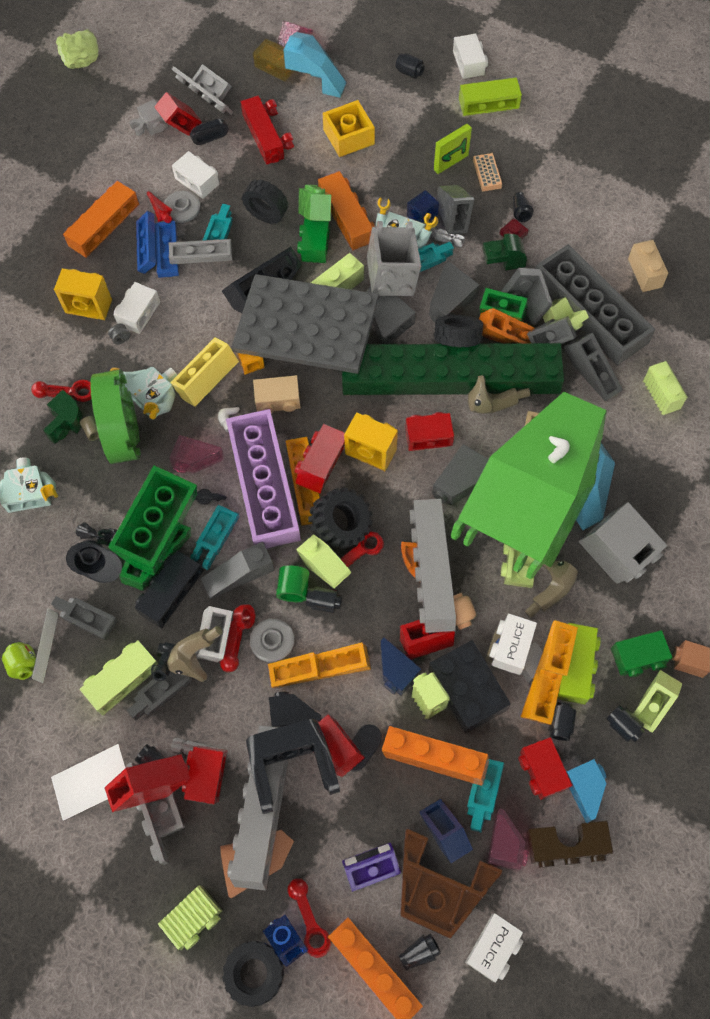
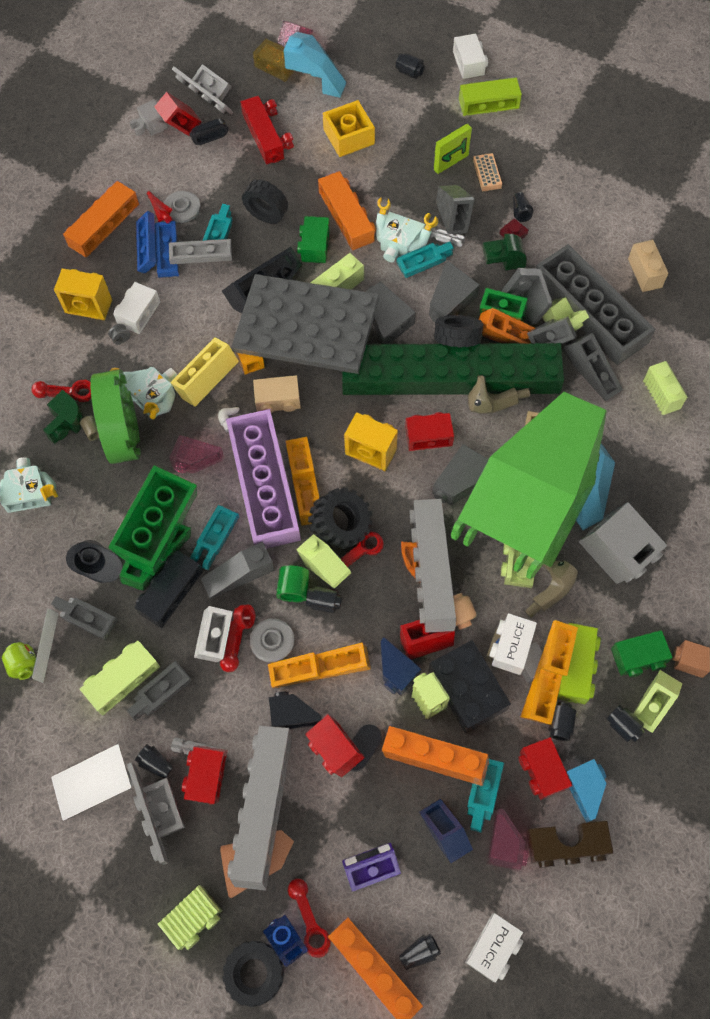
(78, 49): yellowish green hair -> none
(85, 531): black piece -> none
(146, 782): red brick -> none
(161, 670): black bar -> none
(183, 657): dark tan animal -> none
(195, 174): white brick -> none
(205, 496): black piece -> none
(285, 744): black connector -> none
(314, 203): bright green brick -> none
(320, 458): brick -> none
(393, 260): light grey container -> none
(421, 205): clear blue brick -> none
(436, 899): reddish brown wing -> none
(562, 448): white animal -> none

